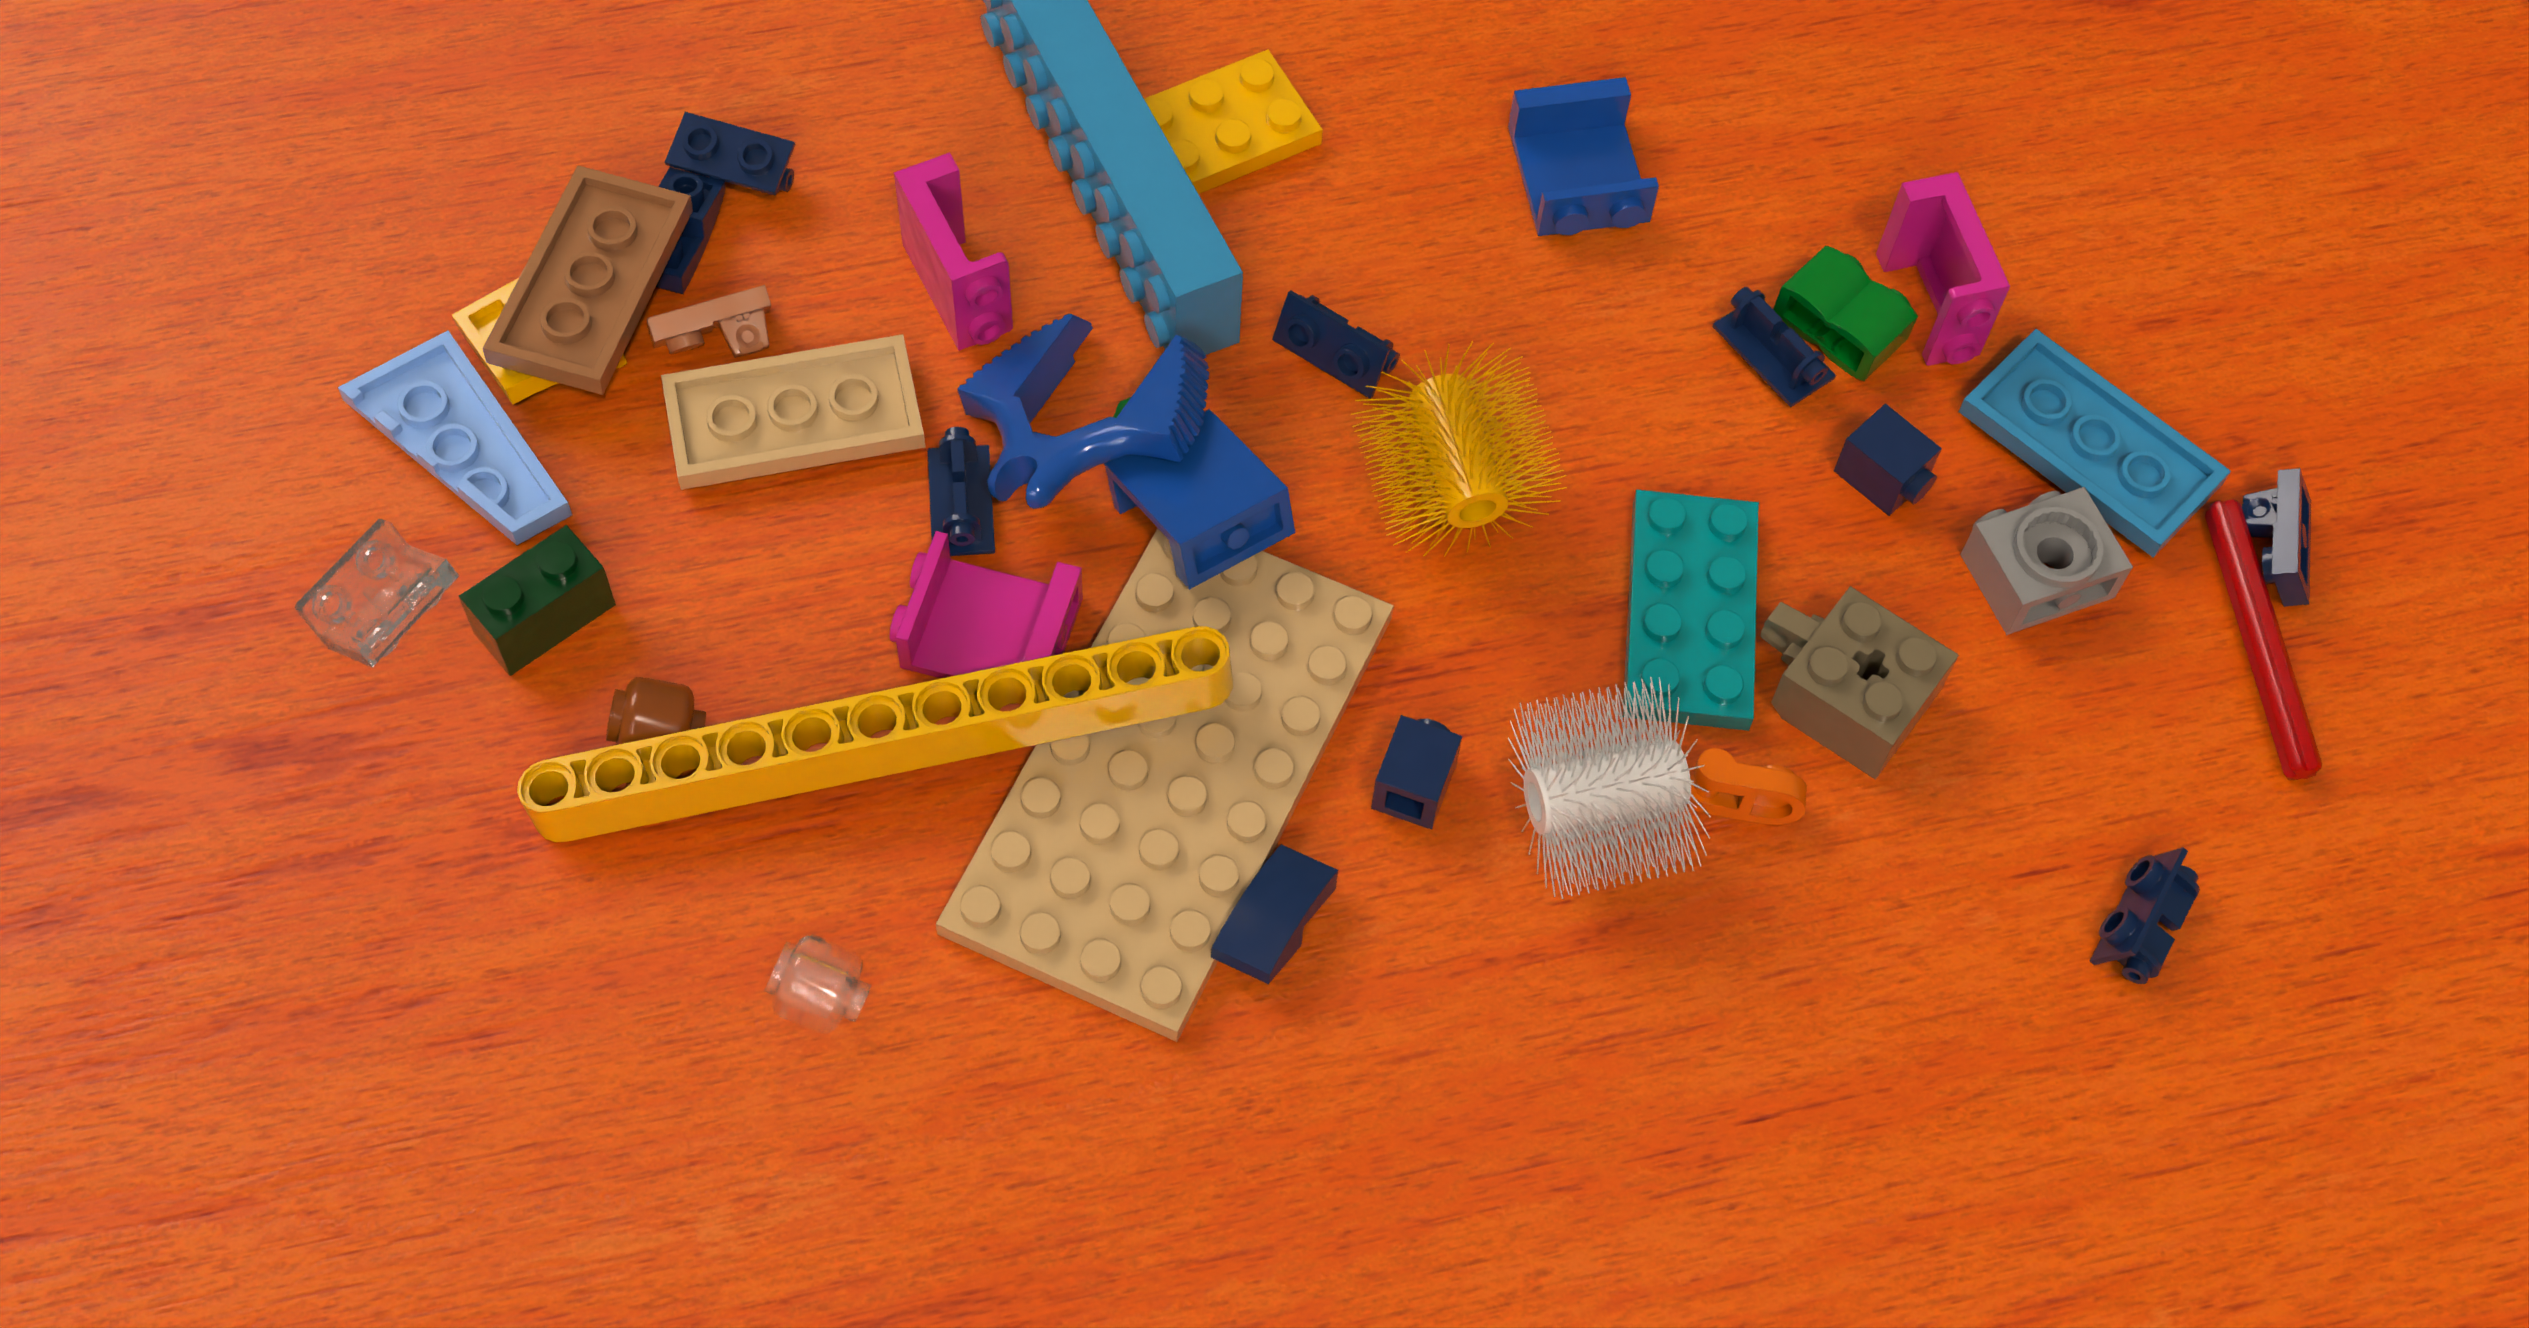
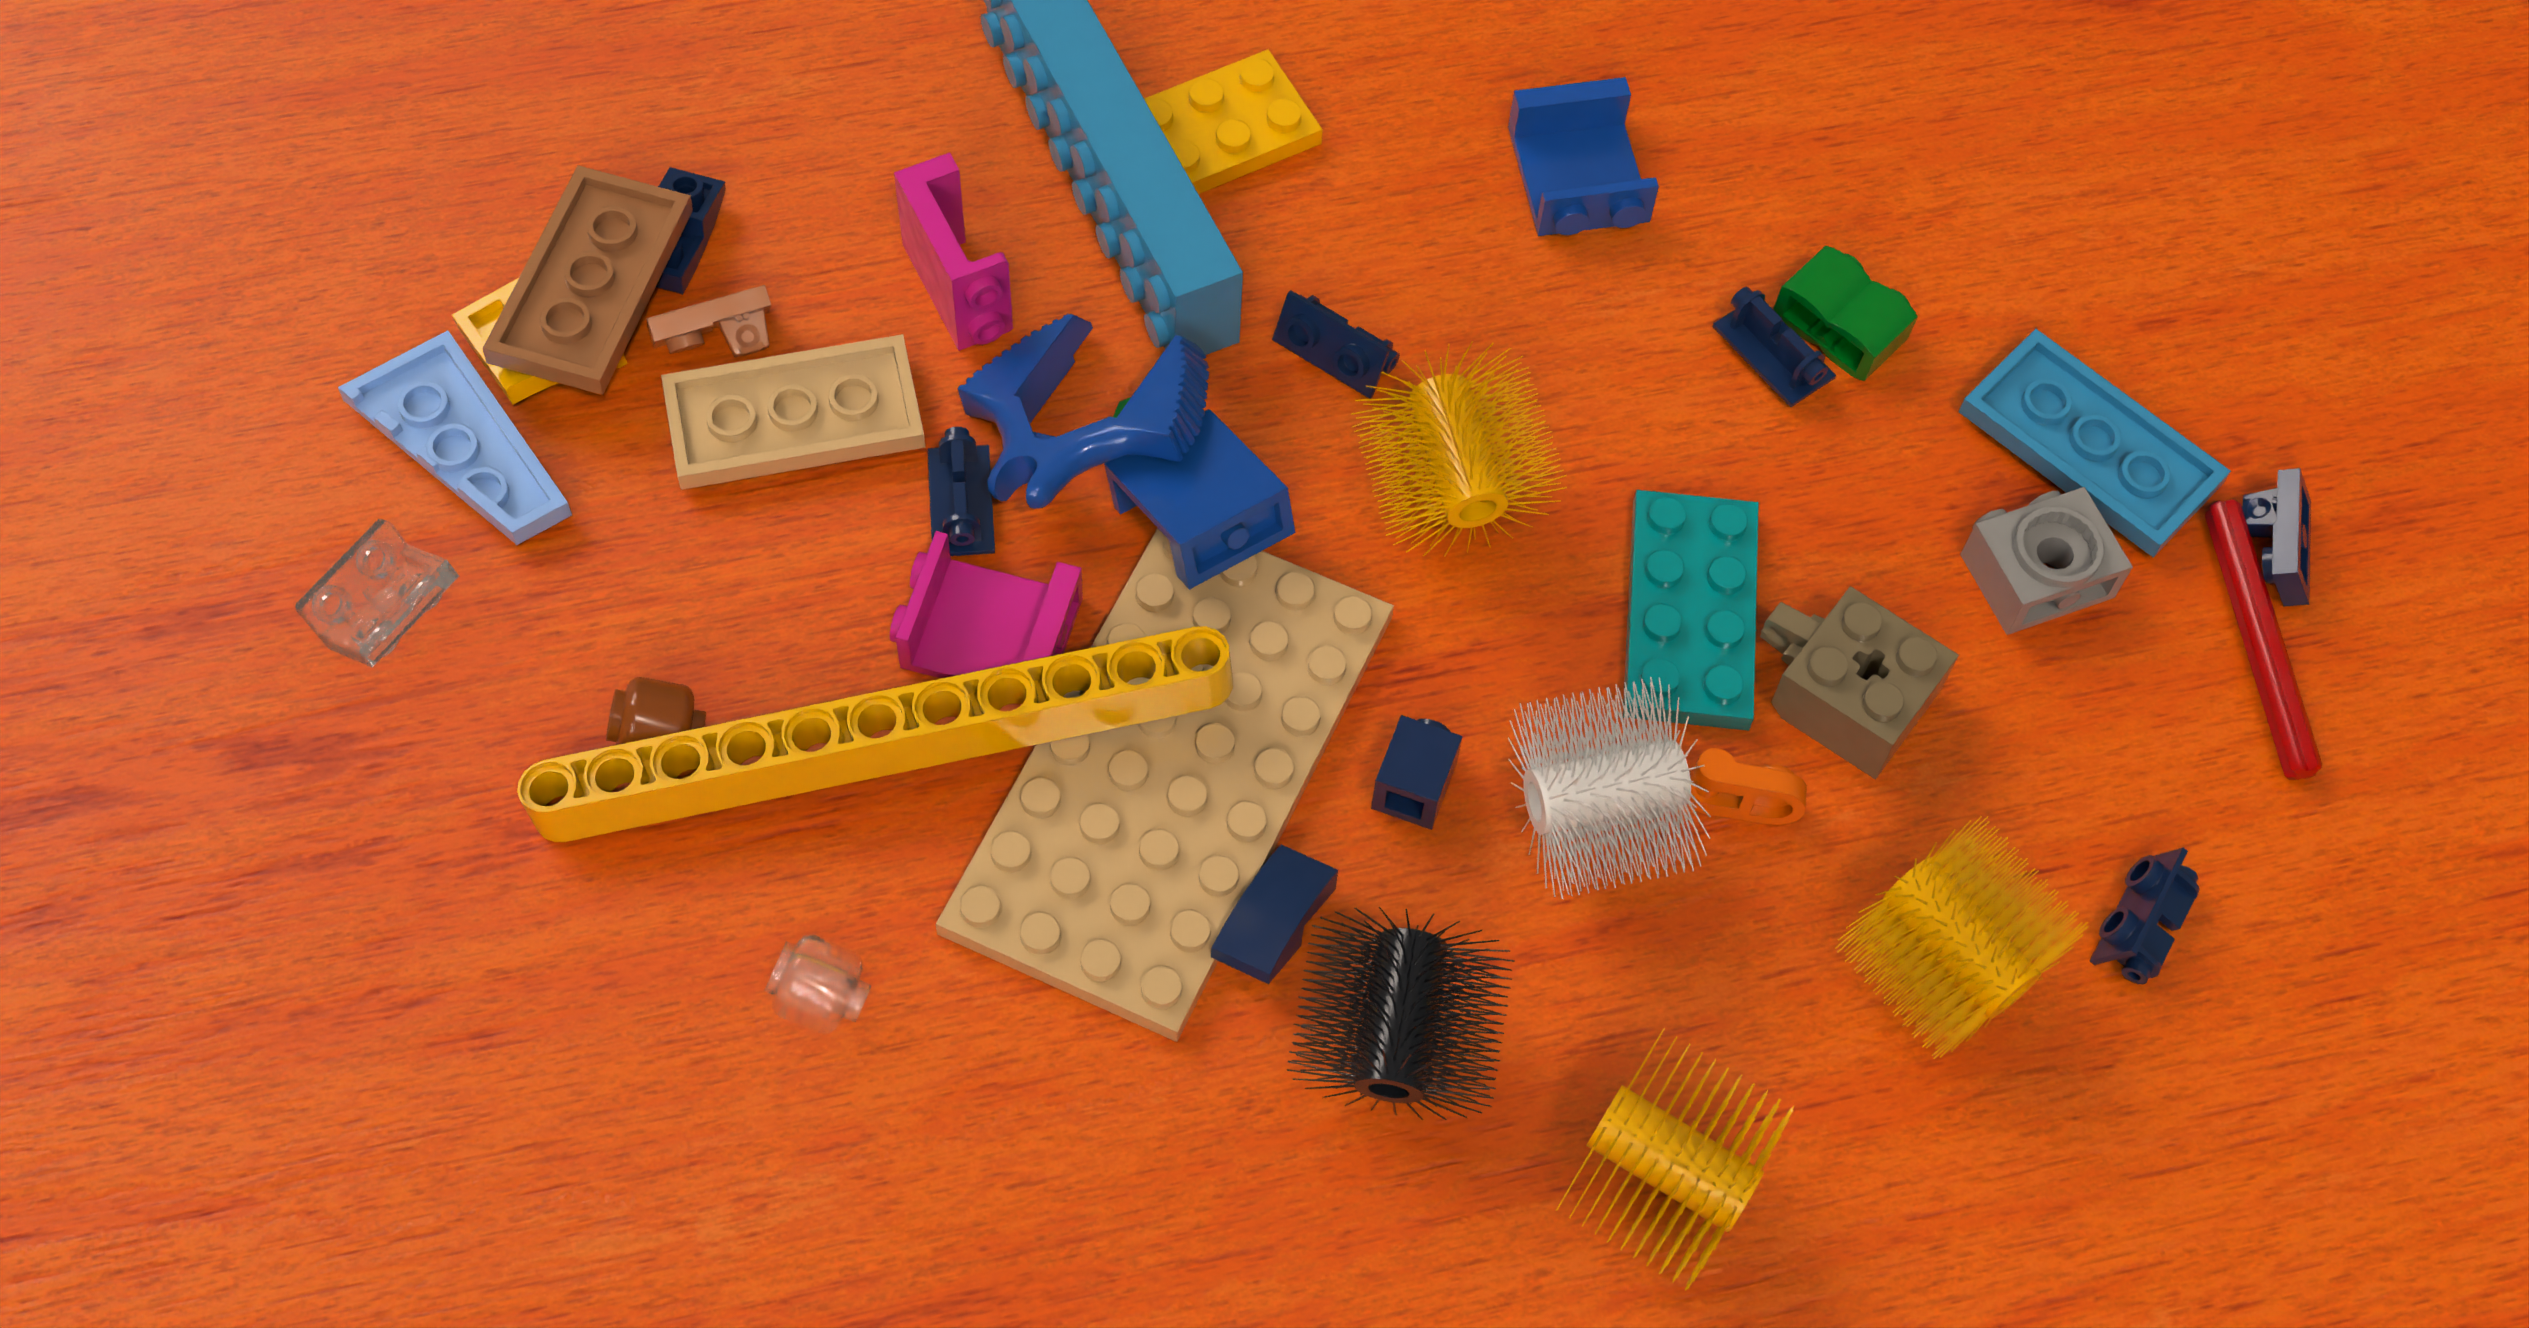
(537, 600): dark green piece -> none
(732, 154): dark blue hinge -> none
(1401, 1015): none -> black piece
(1681, 1162): none -> yellow piece
(1888, 460): dark blue brick -> none
(1943, 236): dark pink panel -> none
(1961, 937): none -> yellow piece

